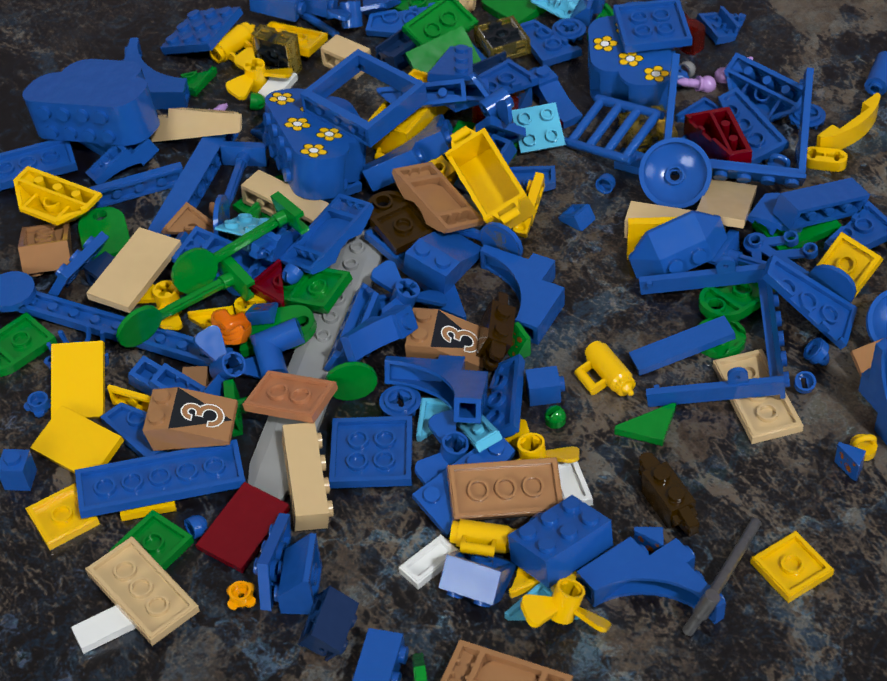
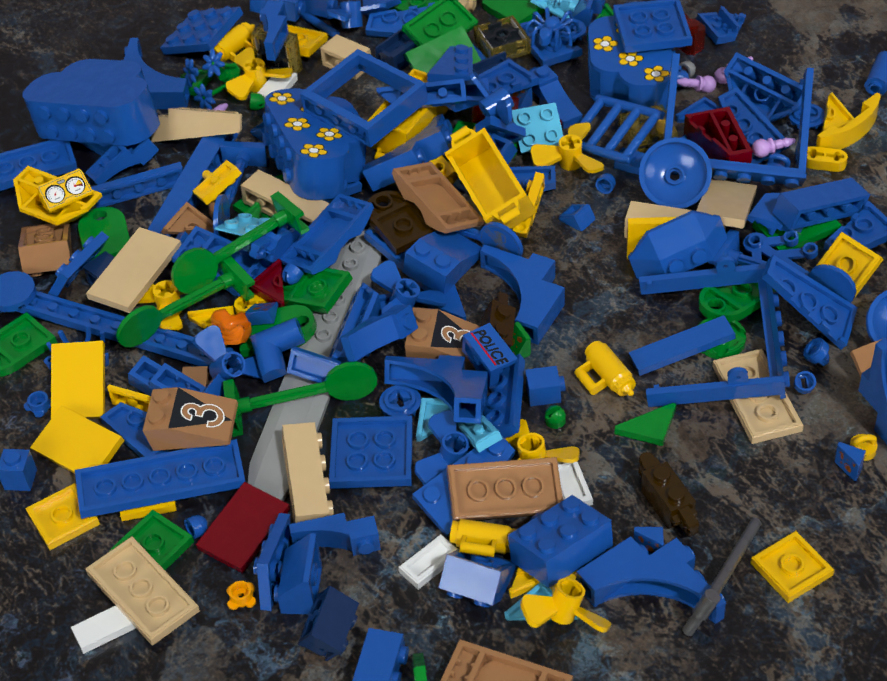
(64, 190): none -> slope
(216, 182): none -> yellow plate
(226, 73): none -> blue plant
(275, 22): none -> blue slope
(290, 396): nougat tile -> none
(310, 365): none -> tile
(334, 531): none -> blue slope
(487, 352): none -> blue panel
(551, 28): none -> blue animal
(568, 152): none -> yellow piece
(763, 147): none -> lavender bar
(835, 113): none -> yellow tile

